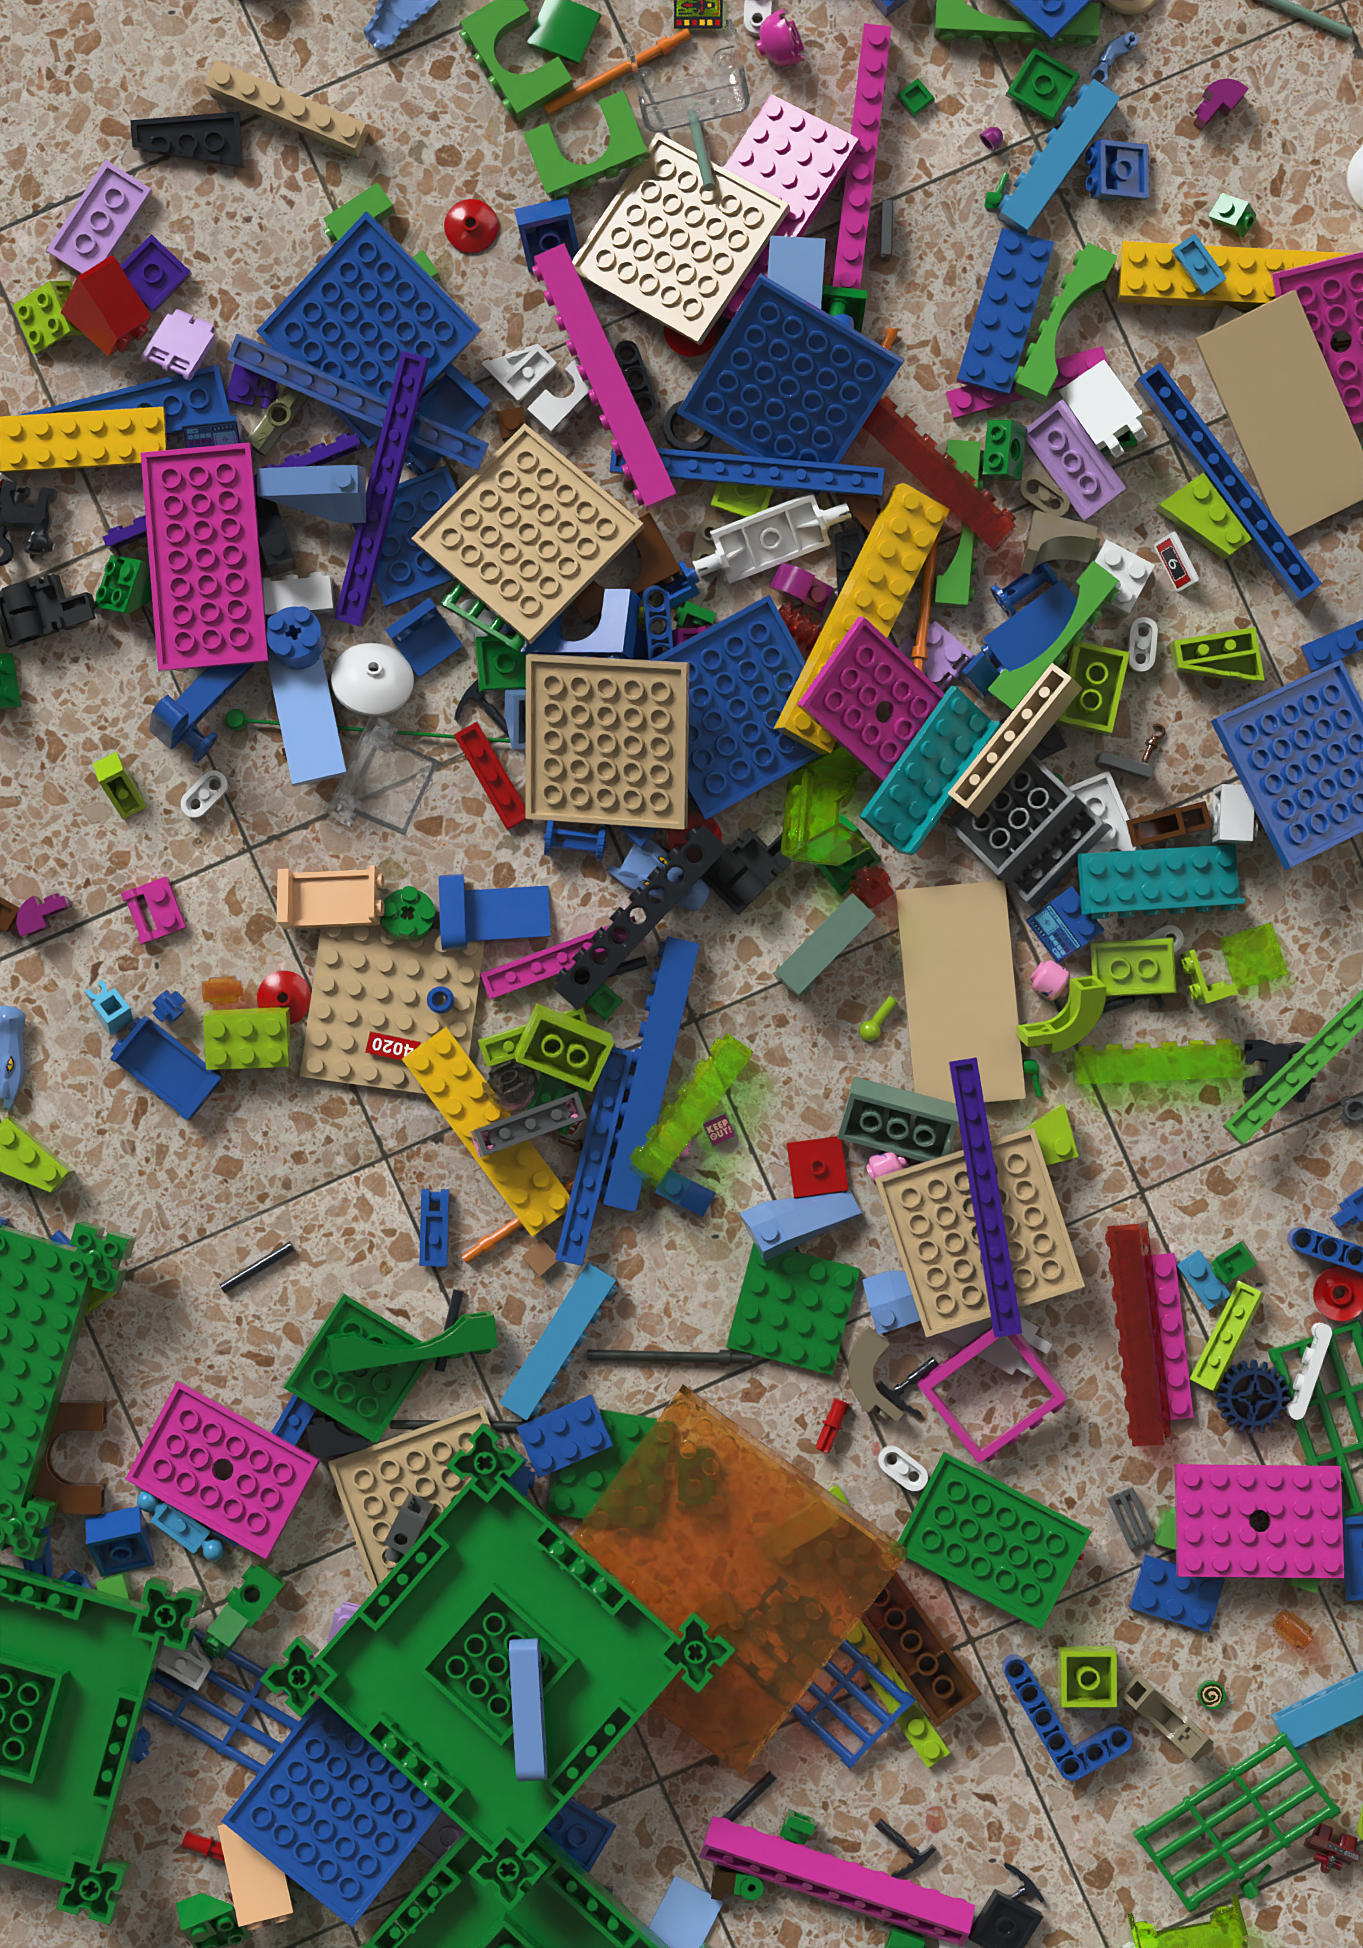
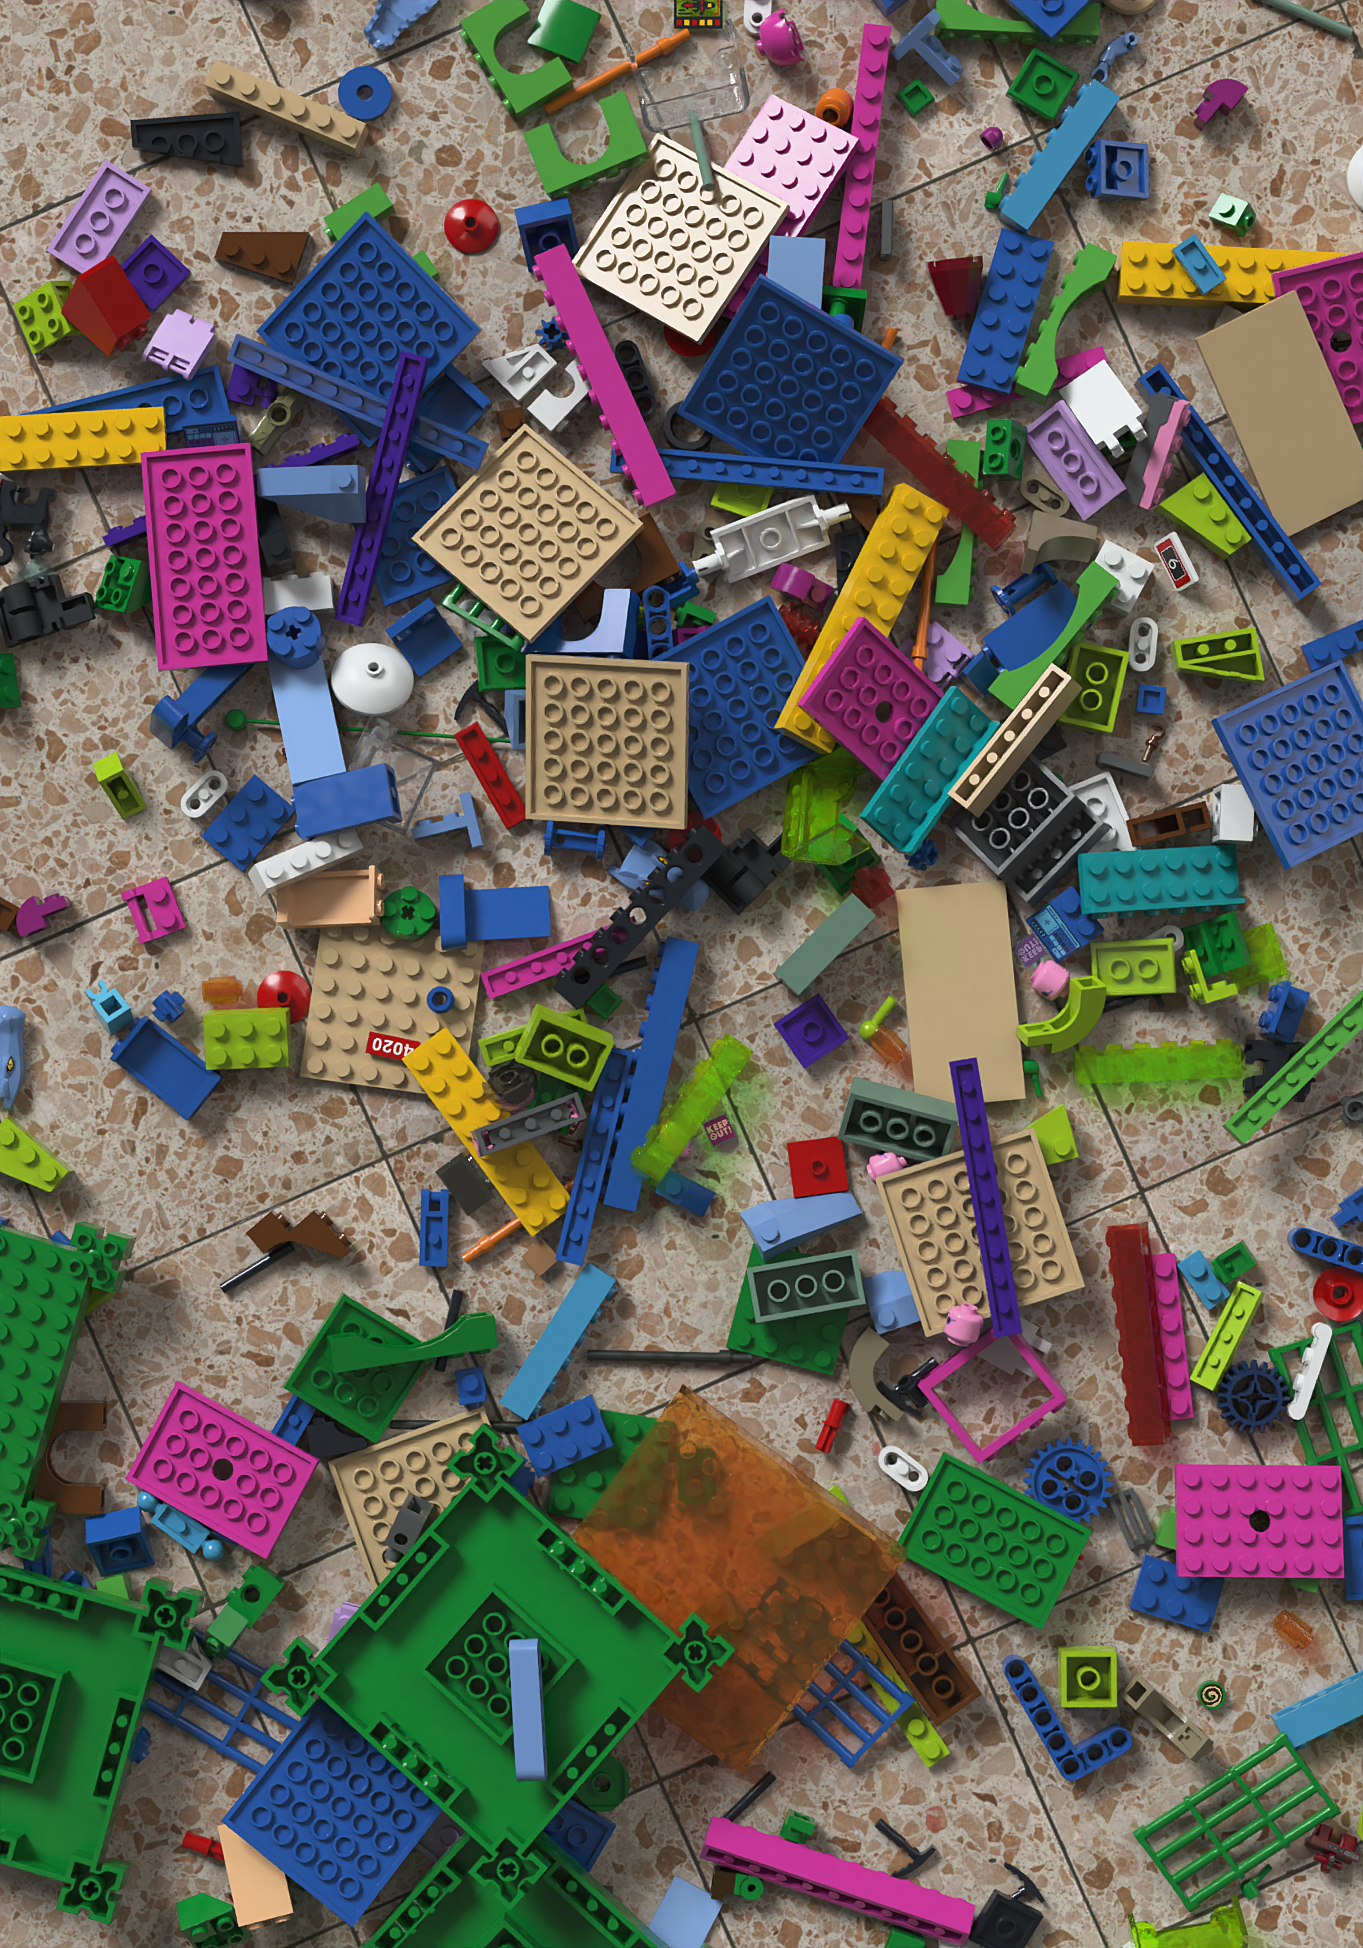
(36, 569): none -> clear light blue tile
(248, 823): none -> blue plate
(264, 253): none -> reddish brown wing
(304, 861): none -> white brick
(312, 1231): none -> reddish brown arch
(346, 801): none -> blue panel
(361, 78): none -> blue tile
(452, 823): none -> medium blue bracket
(466, 1183): none -> clear smoke brick
(471, 1387): none -> blue bracket
(547, 327): none -> blue gear
(607, 1799): none -> green plate
(806, 1286): none -> sand green brick
(811, 1031): none -> dark purple plate
(835, 107): none -> orange head
(887, 1044): none -> clear orange brick
(908, 1386): none -> black pin
(924, 856): none -> blue gear
(930, 49): none -> medium blue bracket
(956, 284): none -> dark red cone
(963, 1324): none -> bright pink head
(1030, 950): none -> clear light blue tile
(1080, 1461): none -> blue gear
(1150, 699): none -> blue plate
(1154, 454): none -> piece
(1217, 944): none -> green slope
(1283, 1012): none -> blue bracket

